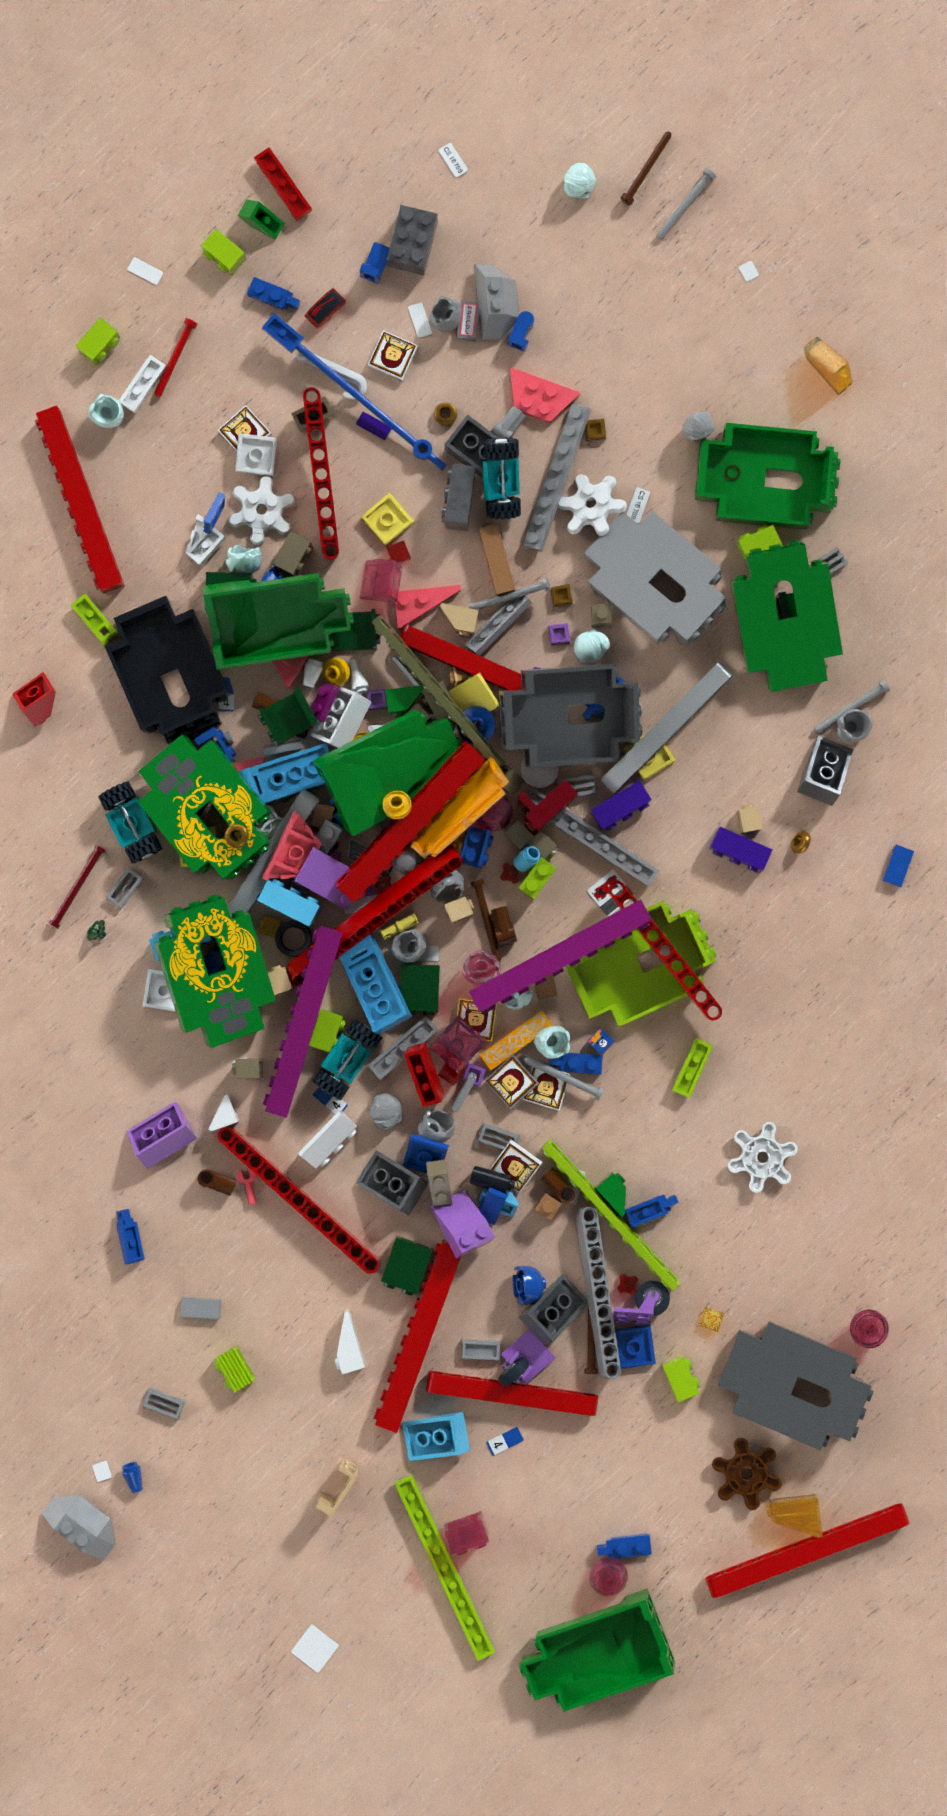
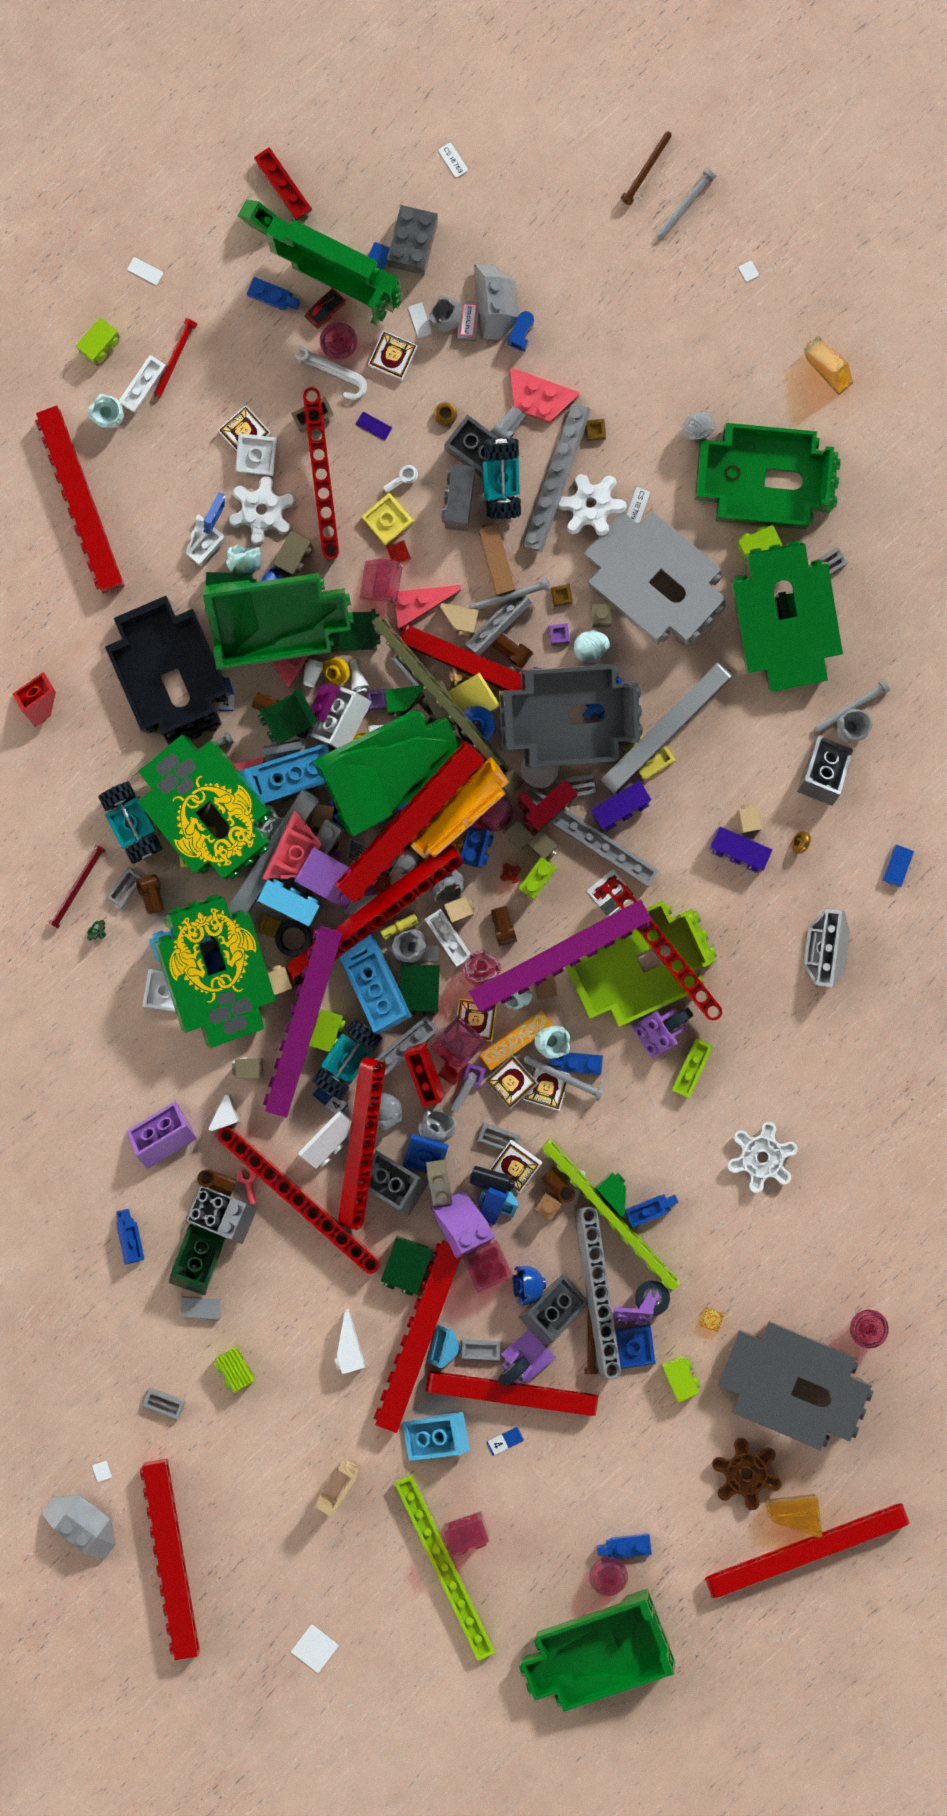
(94, 619): lime plate -> none
(132, 1475): blue cone -> none
(149, 889): none -> reddish brown piece
(171, 1559): none -> red brick
(196, 1259): none -> dark green slope
(219, 735): blue bracket -> none
(221, 1214): none -> dark grey slope
(223, 252): lime brick -> none
(228, 835): pearl gold piece -> none
(291, 340): blue bar -> none
(335, 266): none -> green panel
(338, 341): none -> clear pink cone
(361, 1143): none -> red beam
(397, 805): yellow plate -> none
(407, 474): none -> white plate
(443, 1347): none -> medium azure slope
(448, 937): none -> white plate
(486, 917): reddish brown bar -> none
(487, 1266): none -> clear pink brick
(517, 653): none -> reddish brown piece
(527, 858): medium azure brick -> none
(579, 180): light aqua hair -> none
(600, 1041): blue tile -> none
(632, 1284): clear red plate -> none
(656, 1034): none -> medium lavender plate
(827, 948): none -> light grey wedge

